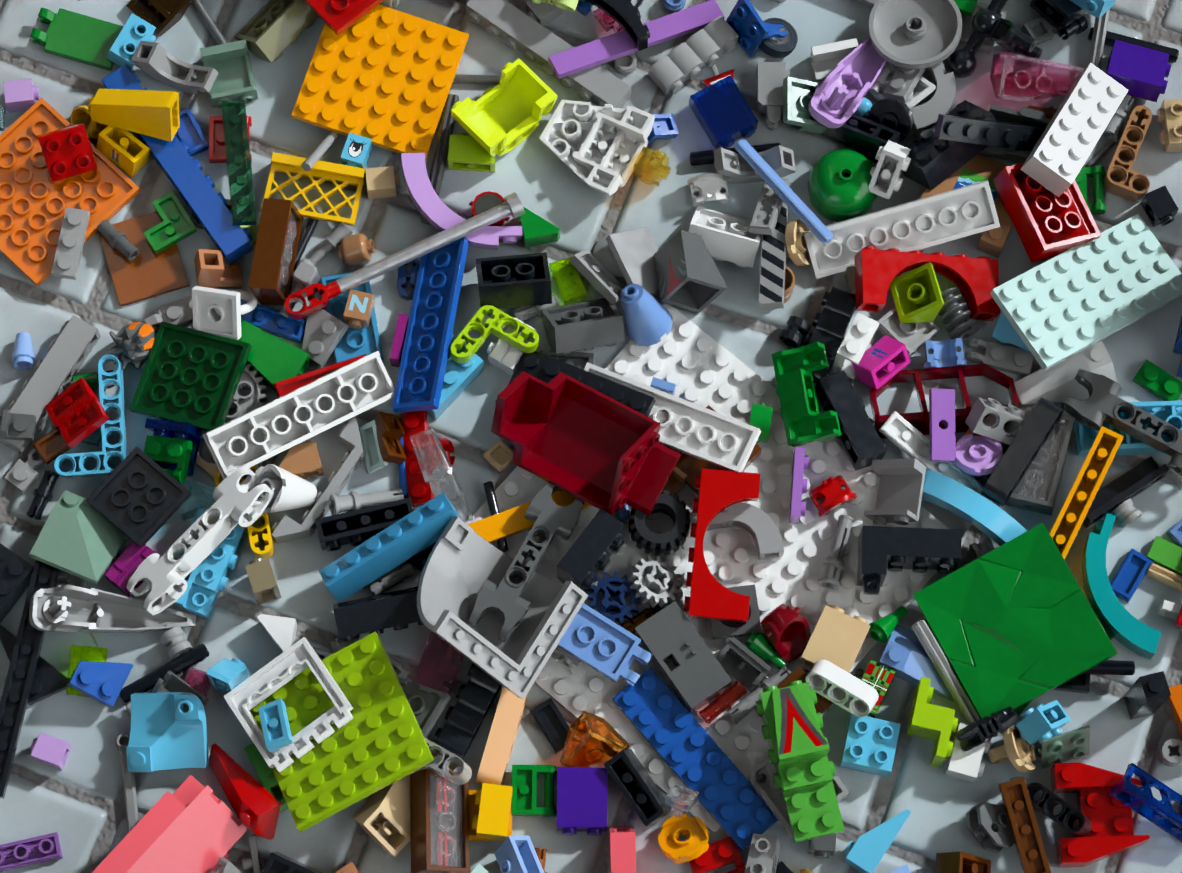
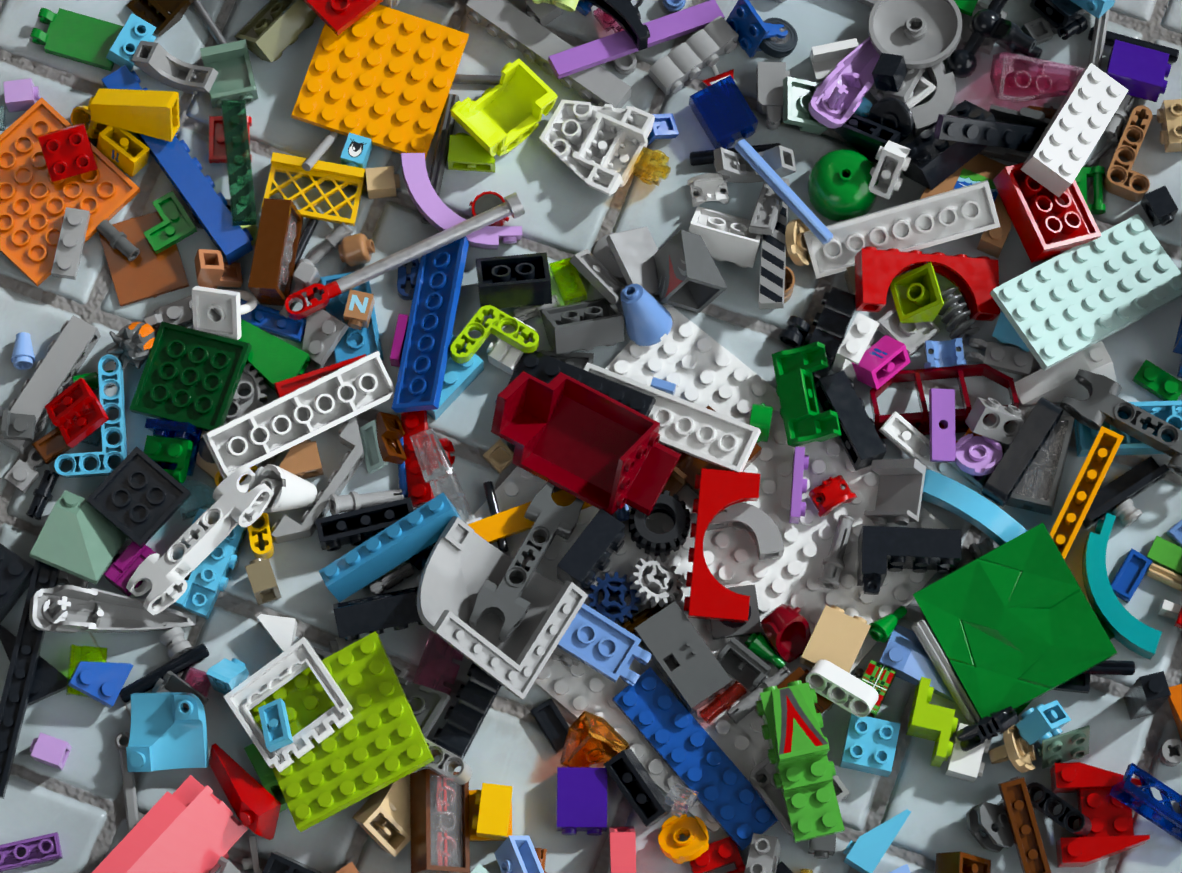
(191, 133): blue tile -> none
(501, 738): light nougat beam -> none
(525, 790): green plate -> none
(537, 230): green slope -> none
(889, 72): none -> black brick

